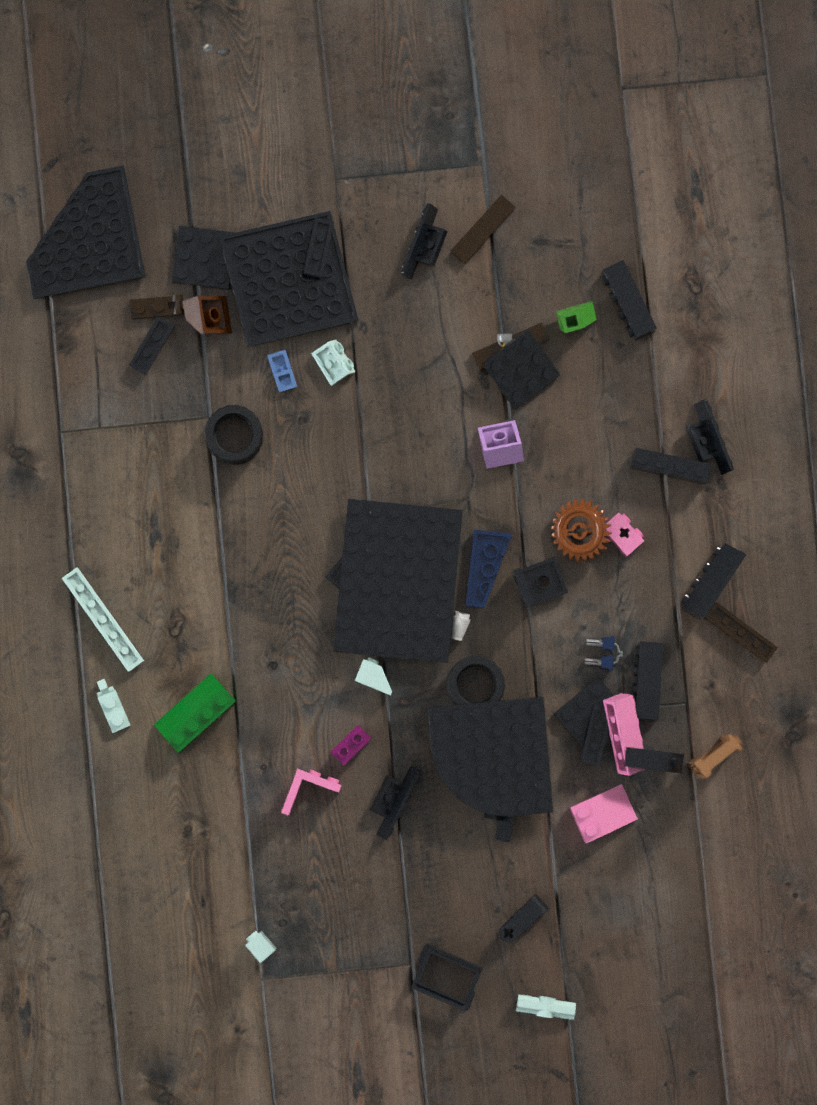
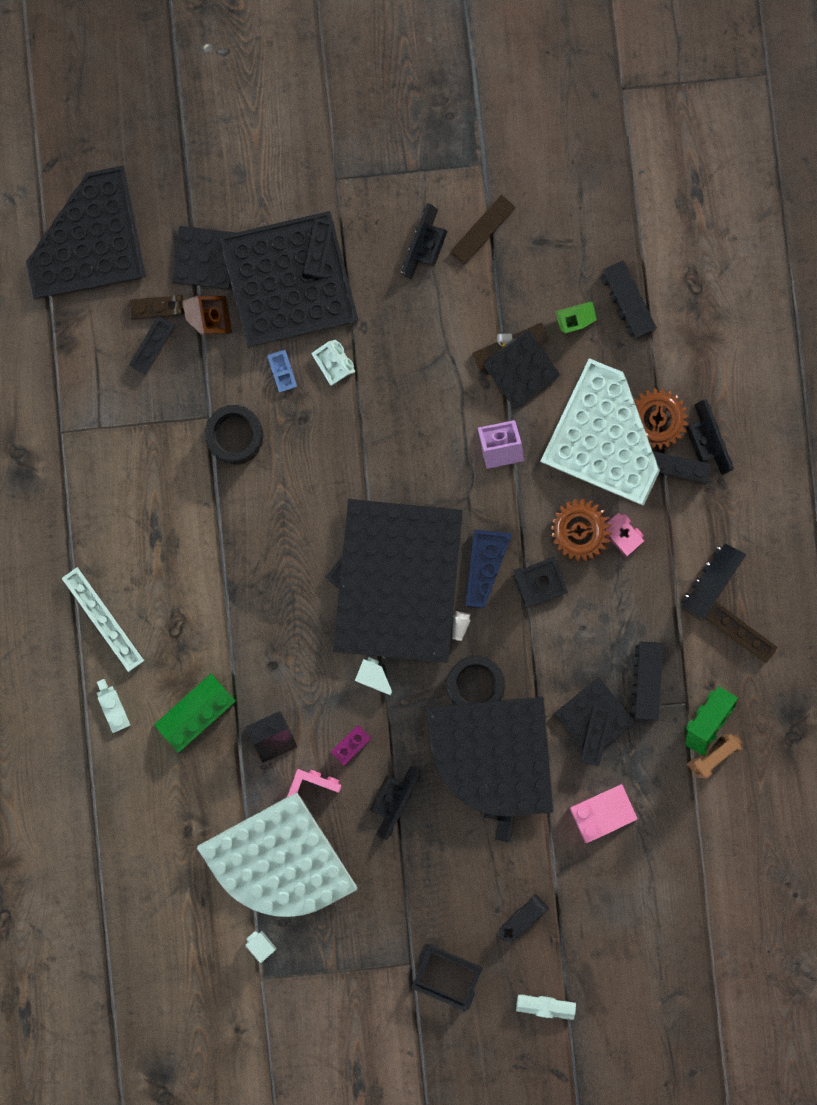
(271, 736): none -> black slope
(278, 862): none -> light aqua plate
(604, 436): none -> light aqua plate
(605, 643): piece -> none
(623, 729): bright pink brick -> none
(654, 760): black slope -> none
(677, 417): none -> dark orange gear
(710, 720): none -> green wedge

